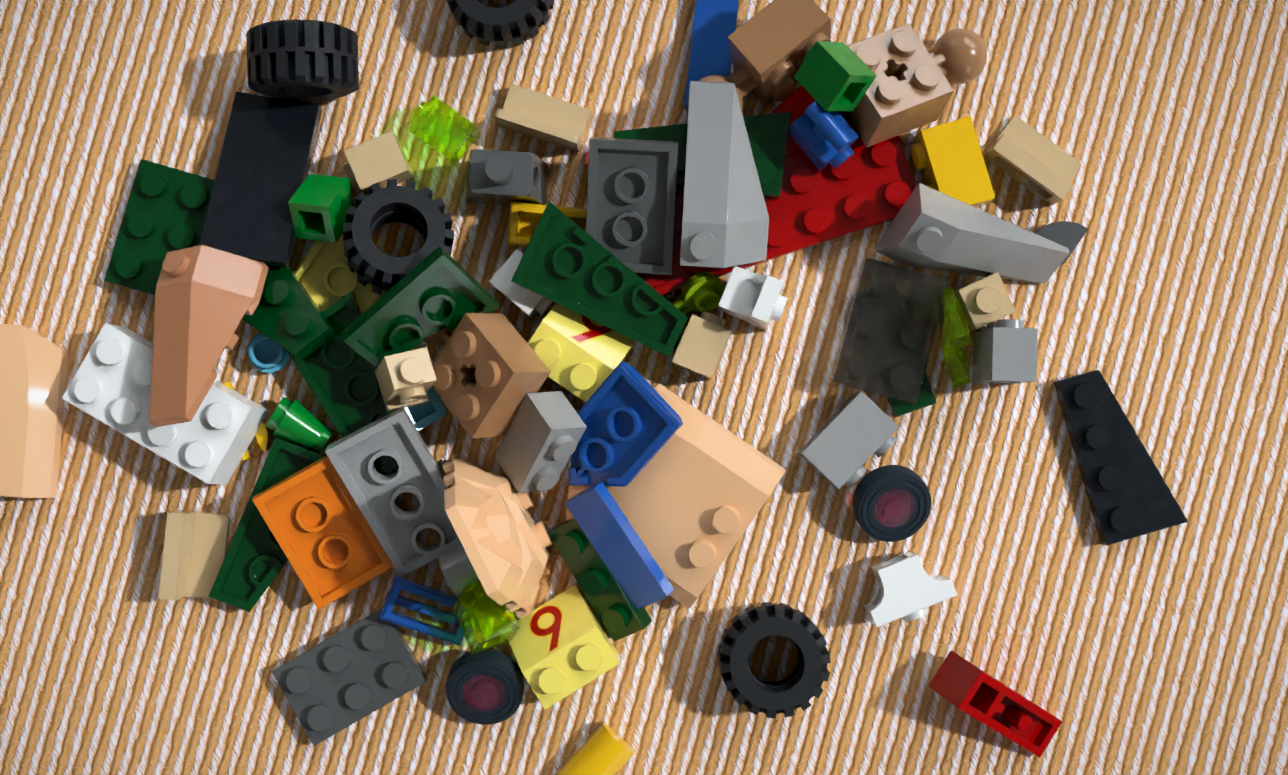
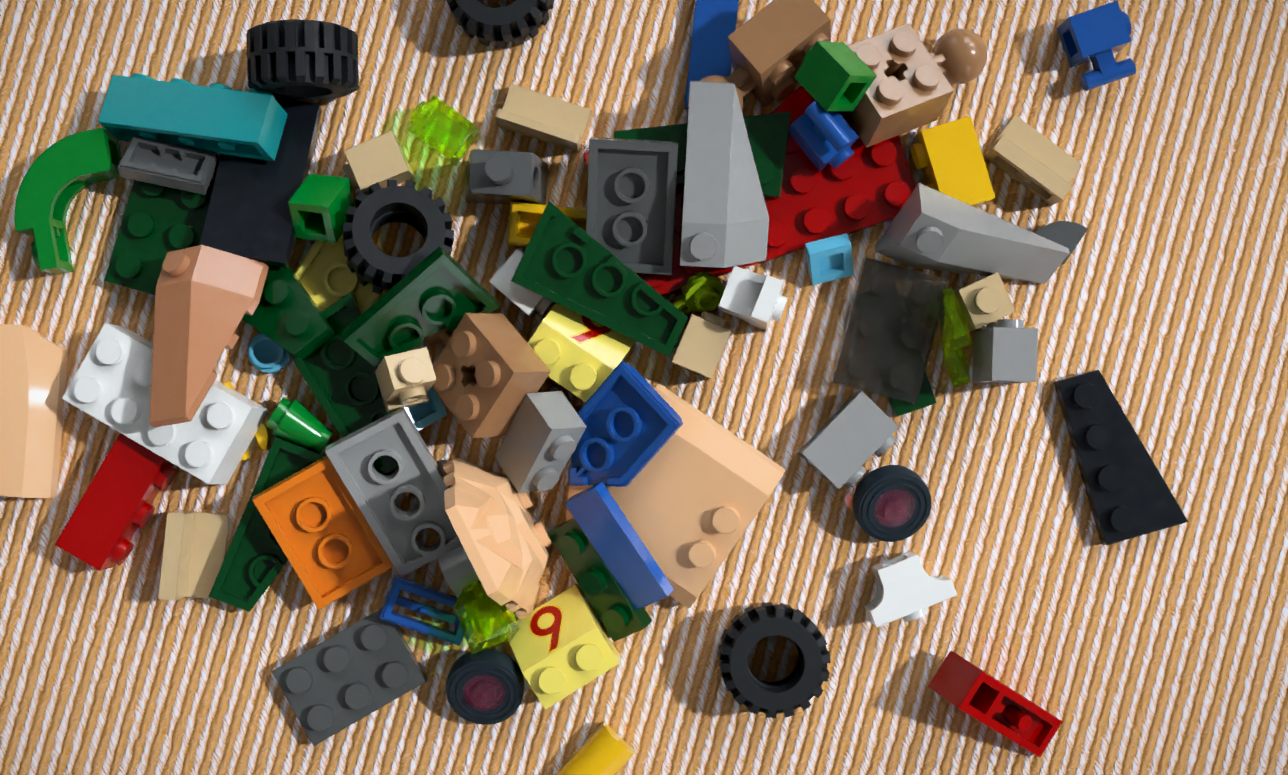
(52, 186): none -> green arch
(116, 504): none -> red brick
(168, 165): none -> dark grey plate
(194, 115): none -> teal brick
(829, 259): none -> medium azure plate
(1095, 38): none -> blue brick

